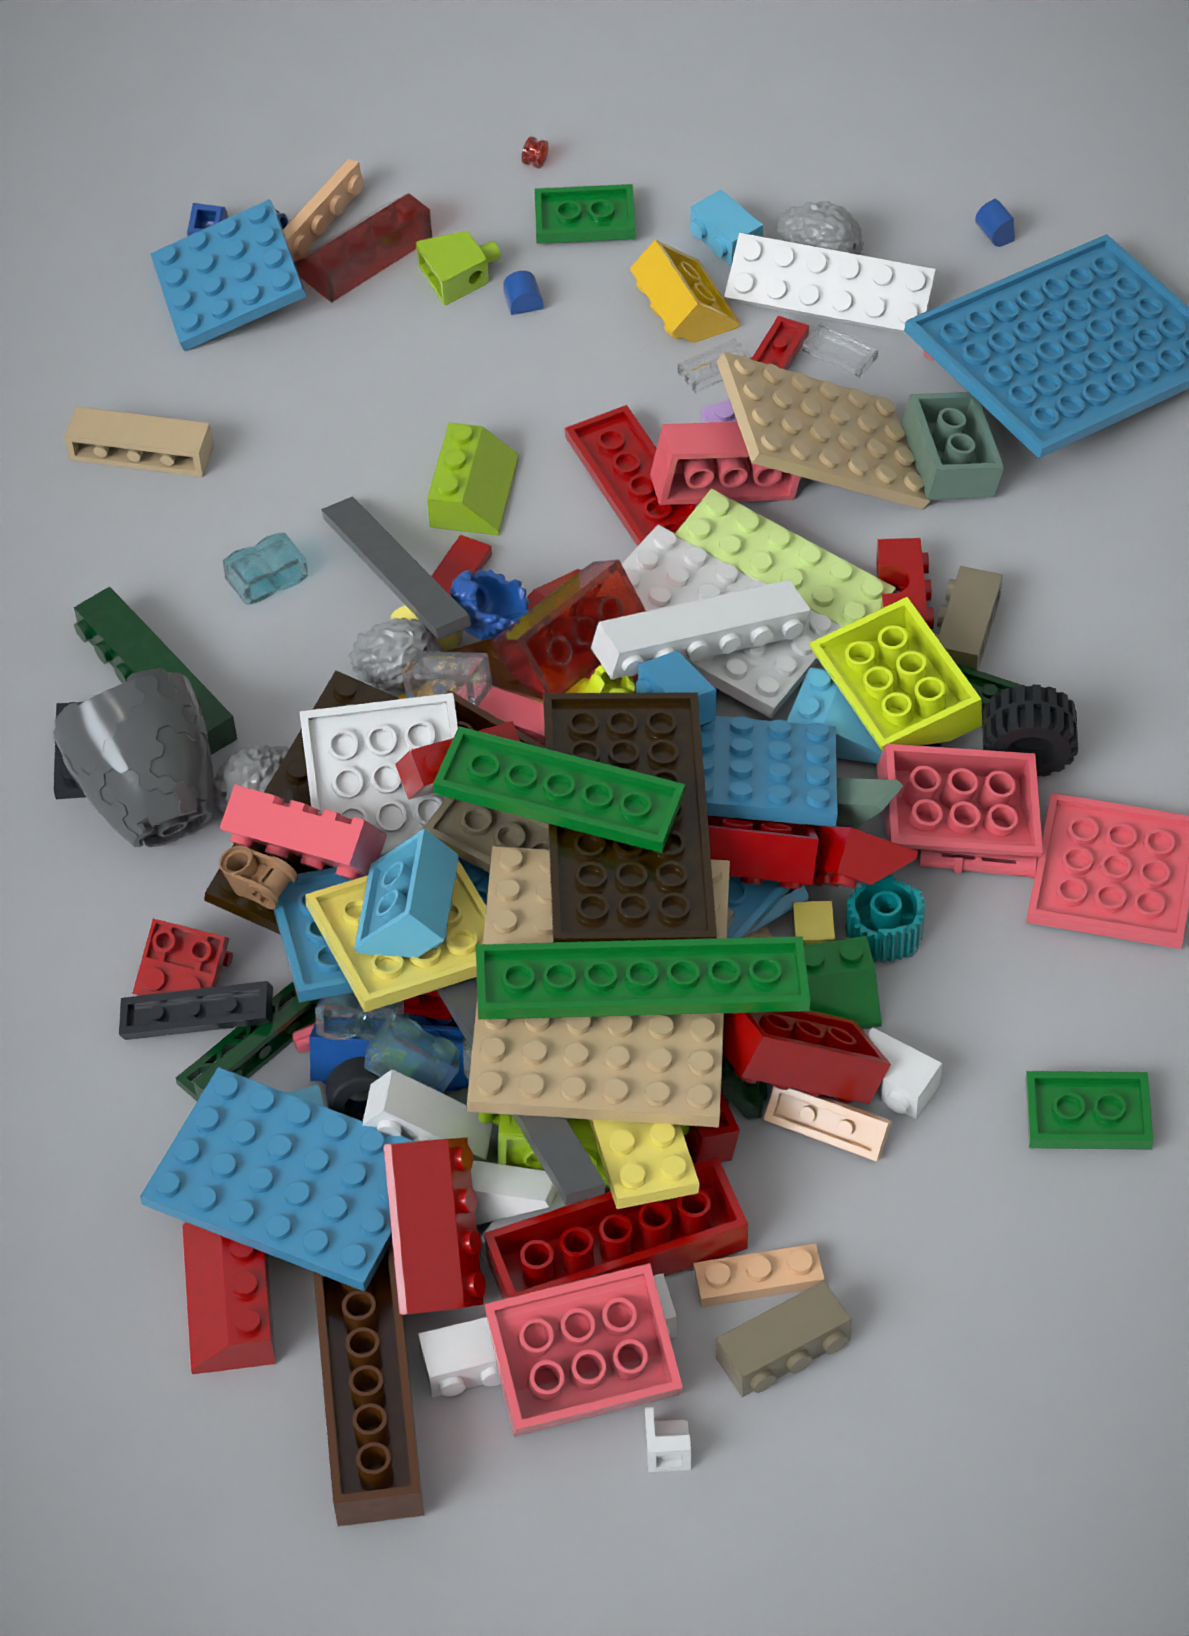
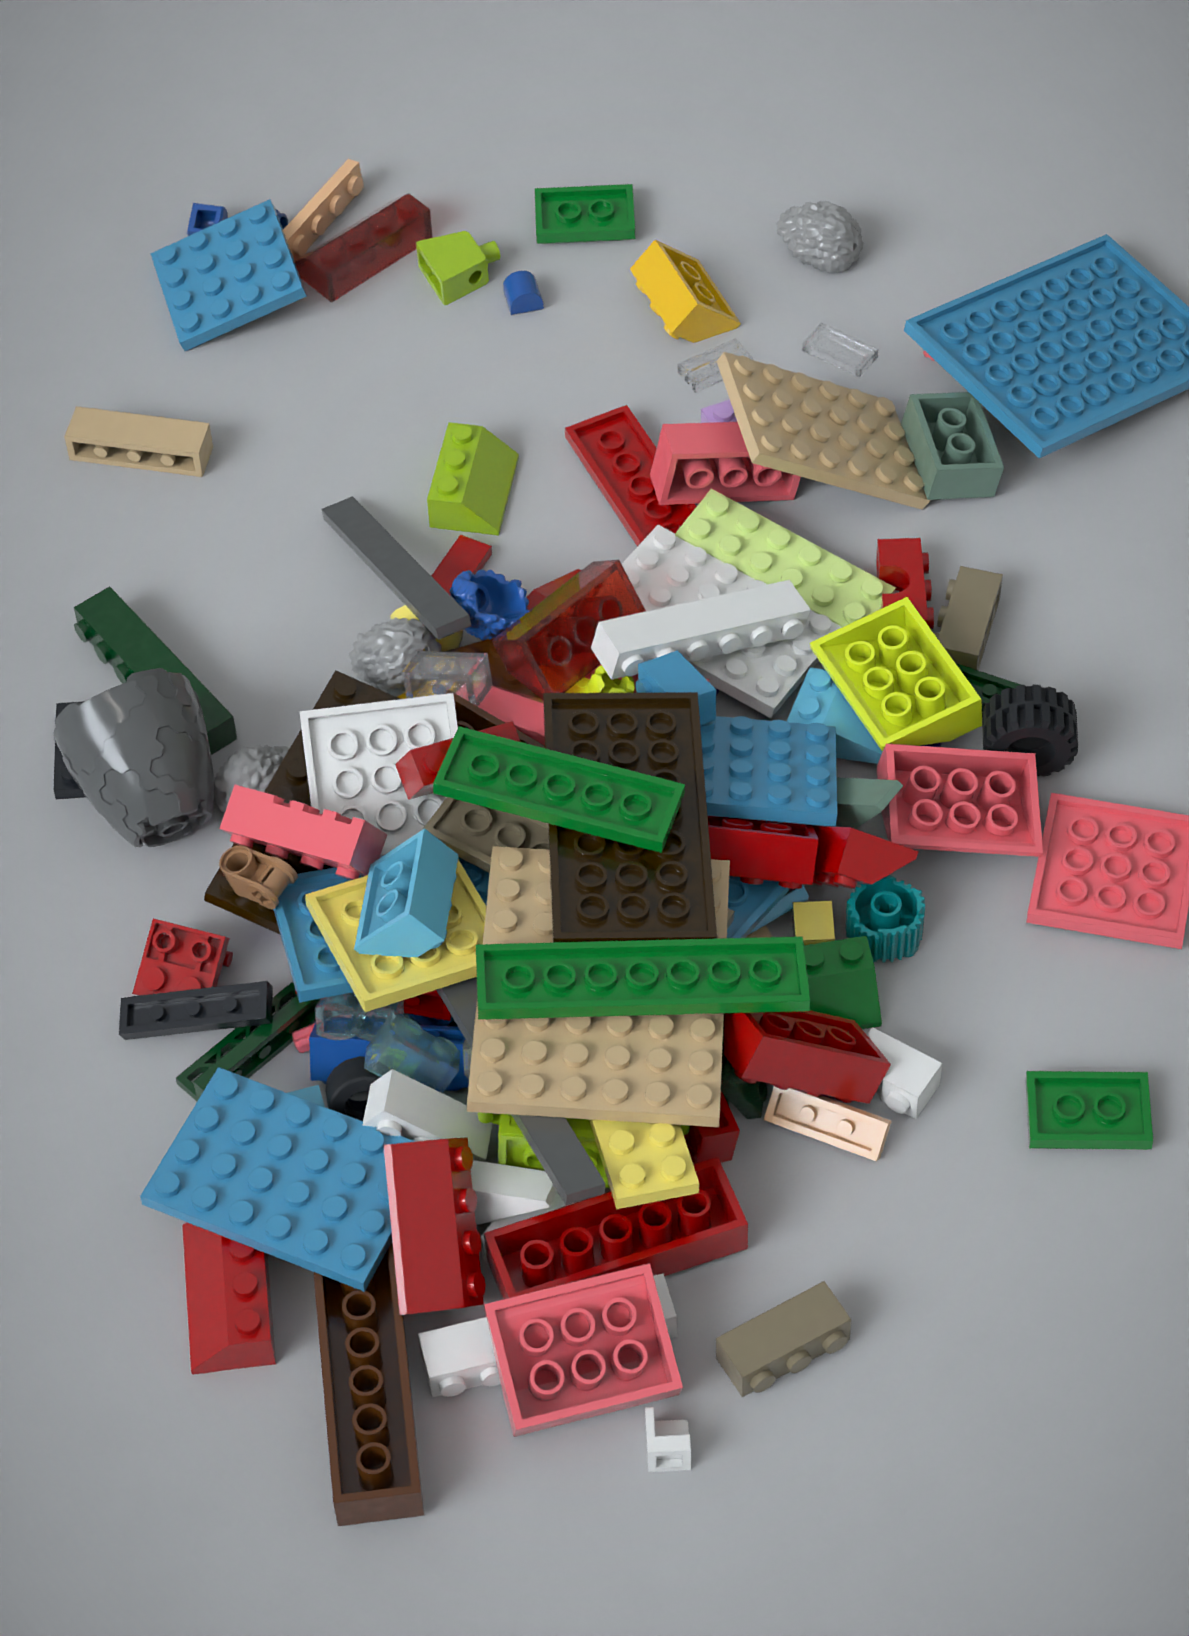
(265, 568): clear light blue brick -> none
(535, 152): clear red bush -> none
(718, 224): medium azure brick -> none
(758, 1274): light nougat plate -> none
(782, 343): red plate -> none
(828, 283): white plate -> none
(979, 862): coral pin -> none
(996, 223): blue brick -> none

